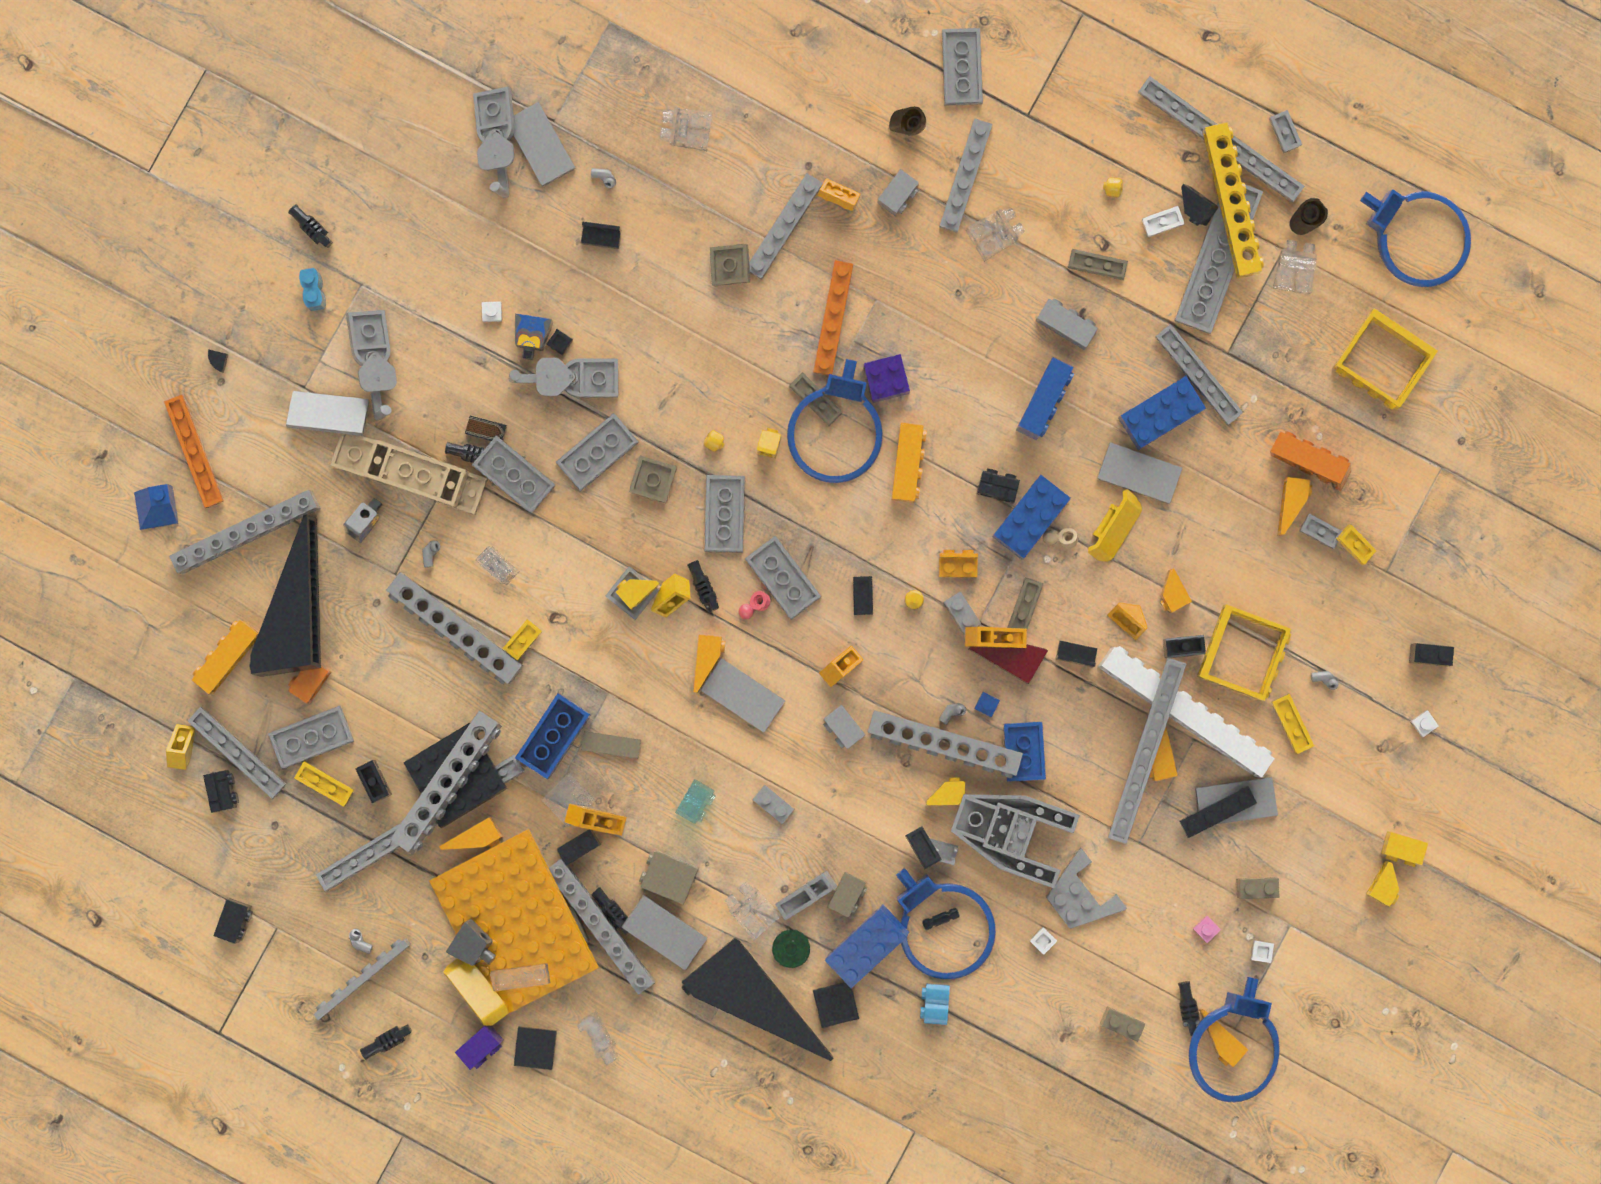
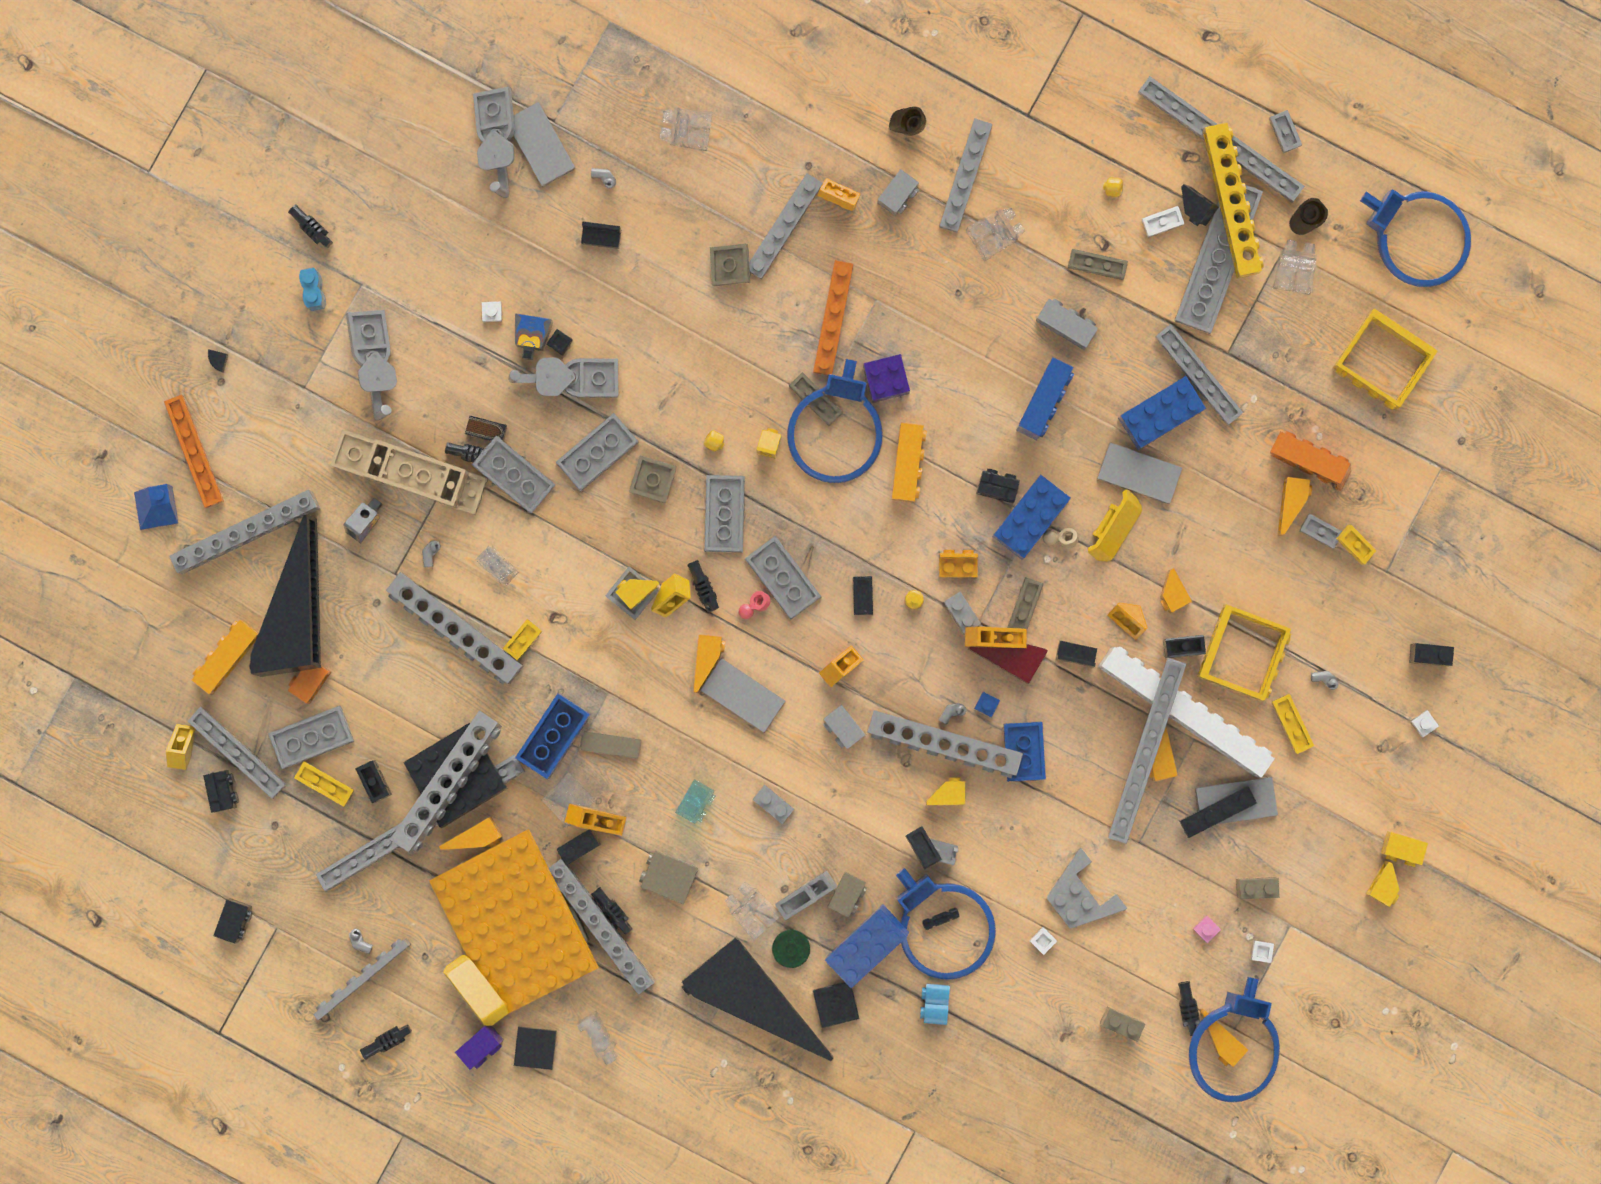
(327, 413): tile -> none
(471, 945): dark grey torso -> none
(520, 977): clear plate -> none
(664, 932): light grey tile -> none
(962, 66): light grey tile -> none
(1002, 828): light grey wedge -> none

